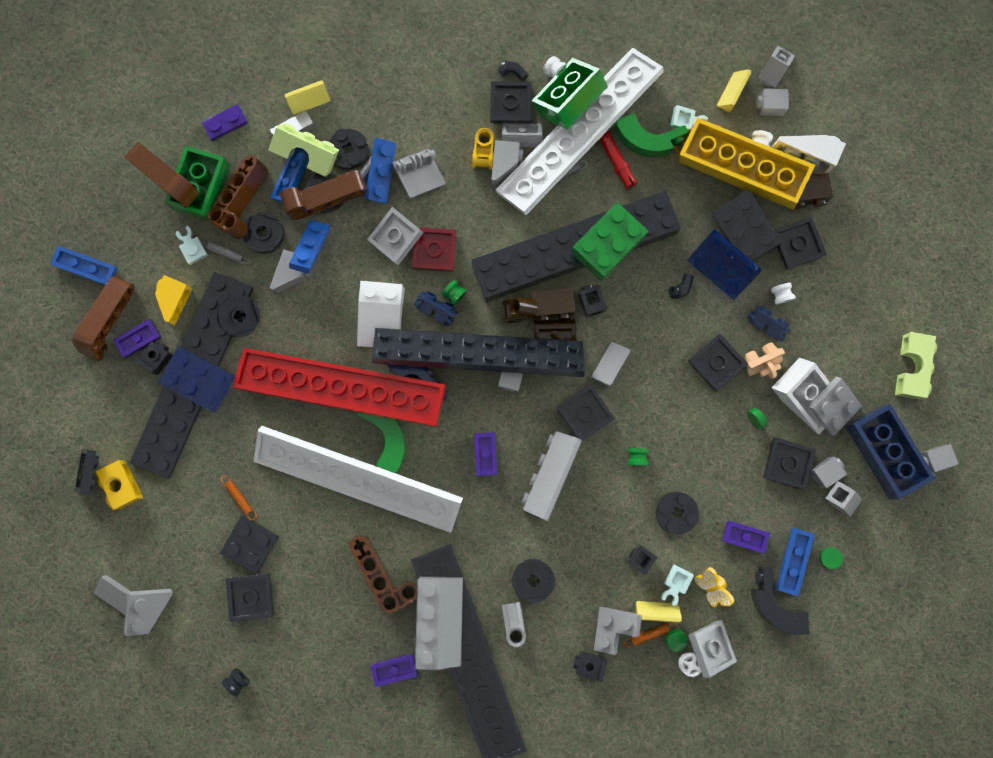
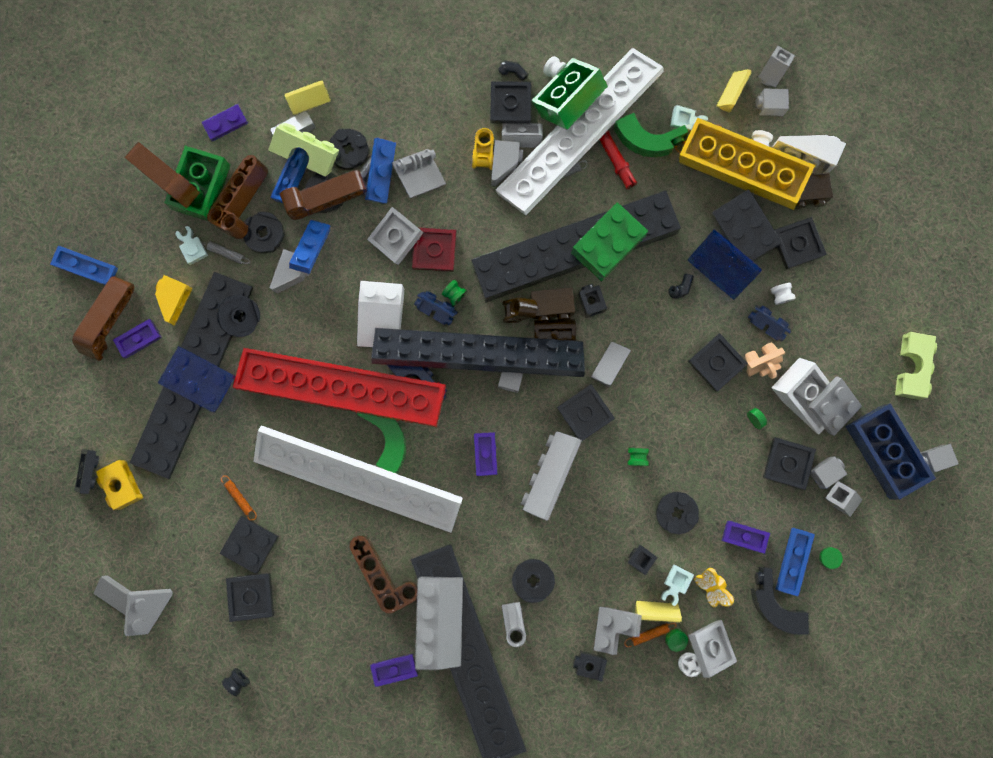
(158, 363): black brick -> none

